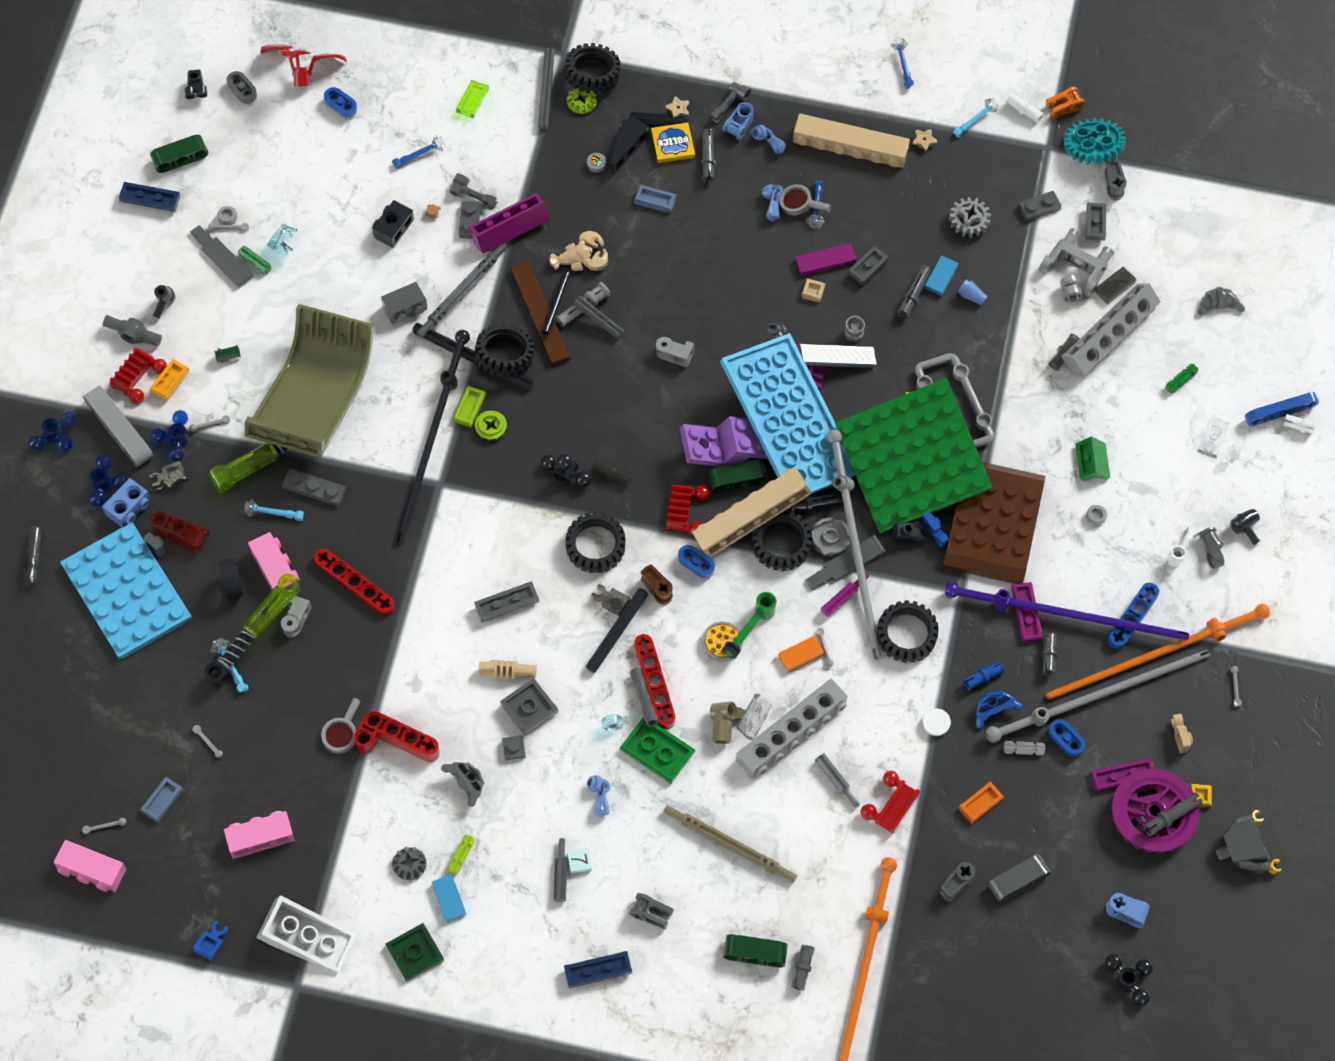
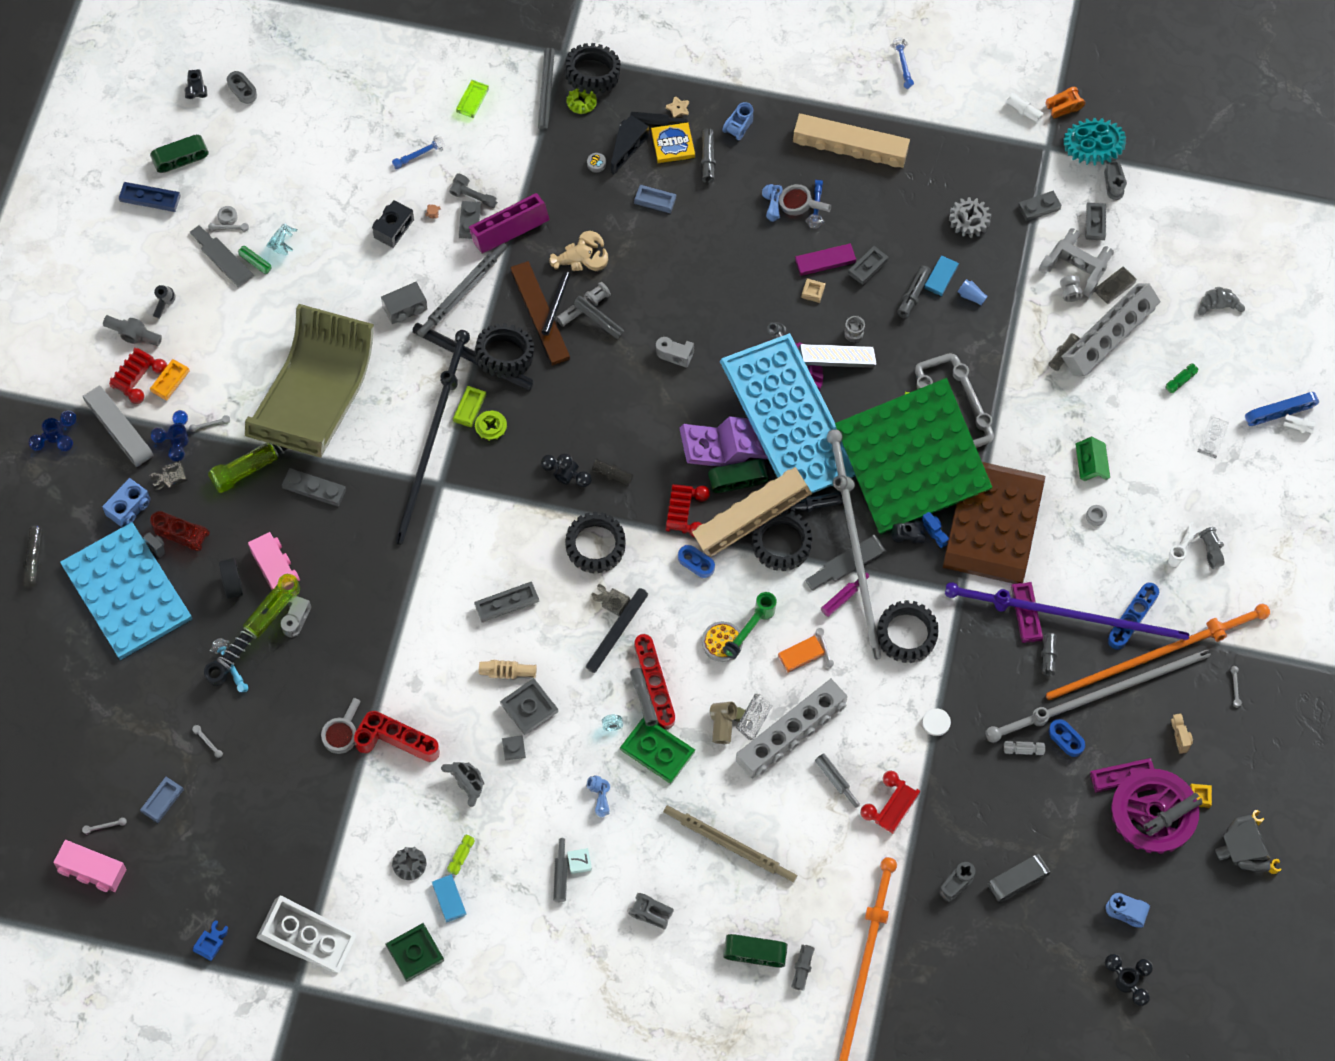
(103, 463): clear blue piece -> none
(227, 353): dark green pin -> none
(251, 508): medium azure piece -> none
(259, 834): bright pink brick -> none
(300, 74): red plant -> none
(341, 103): blue plate -> none
(359, 590): red beam -> none
(598, 969): dark blue plate -> none
(657, 584): reddish brown piece -> none
(737, 92): dark grey brick -> none
(760, 132): medium blue piece -> none
(830, 537): light grey tile -> none
(924, 144): tan plate -> none
(981, 802): orange tile -> none
(983, 675): blue pin -> none
(991, 105): medium azure piece -> none
(993, 704): blue piece -> none
(1244, 522): black piece -> none

